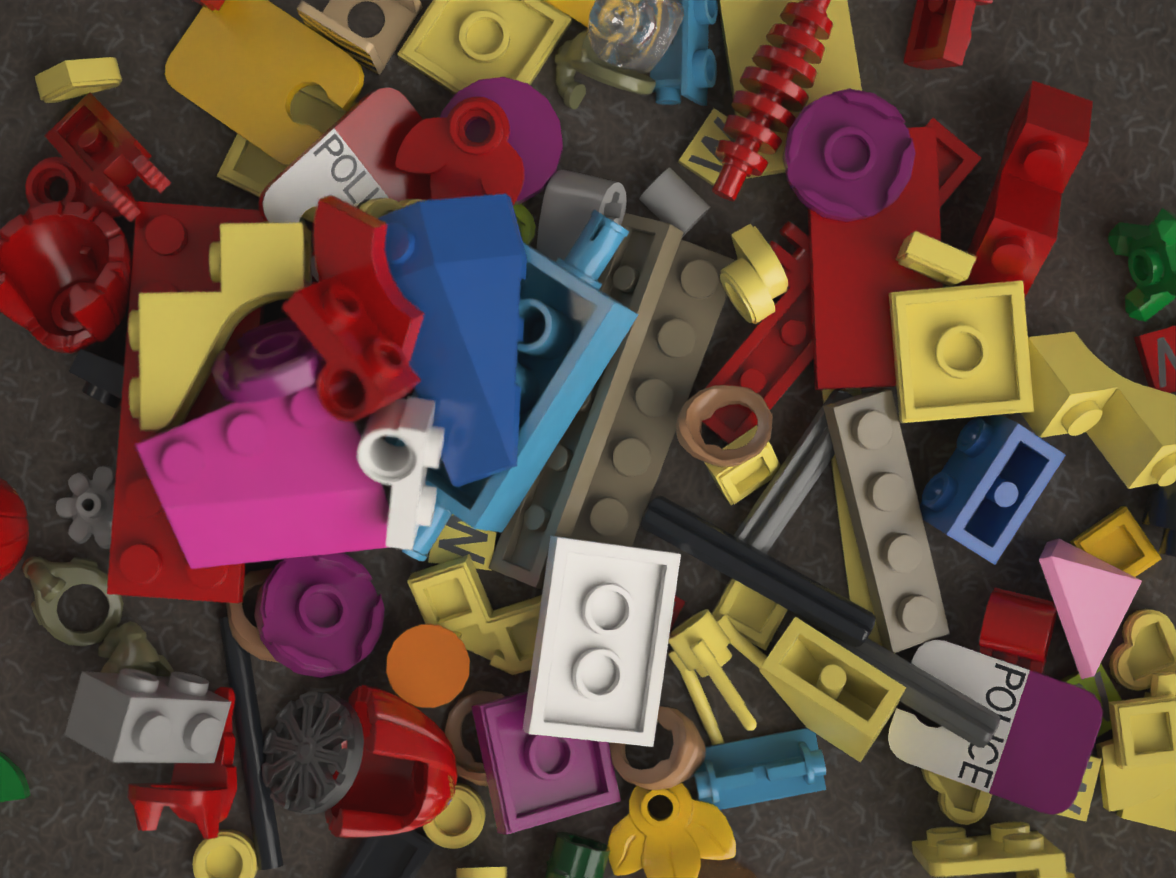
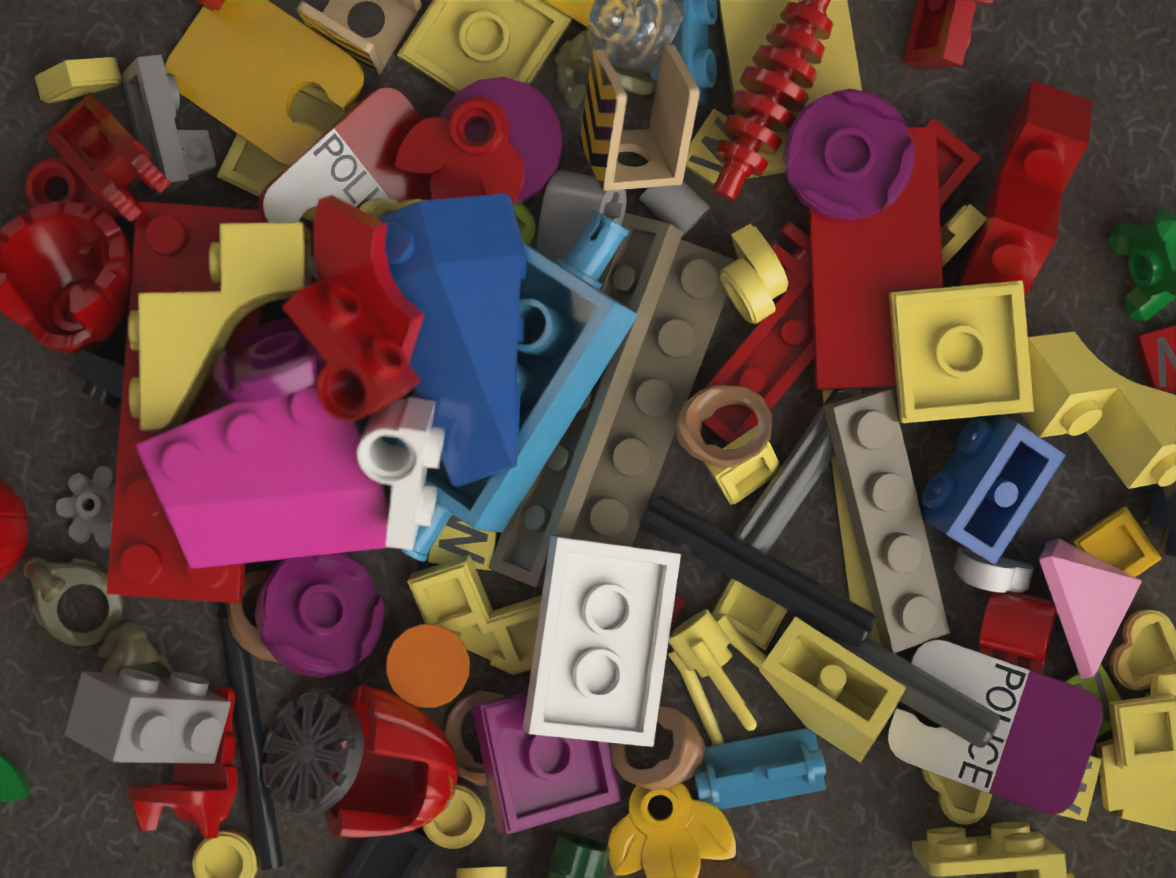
(153, 107): none -> light grey hinge
(662, 144): none -> tan piece
(935, 259): light yellow tile -> none
(959, 230): none -> light yellow tile
(1001, 577): none -> white tile

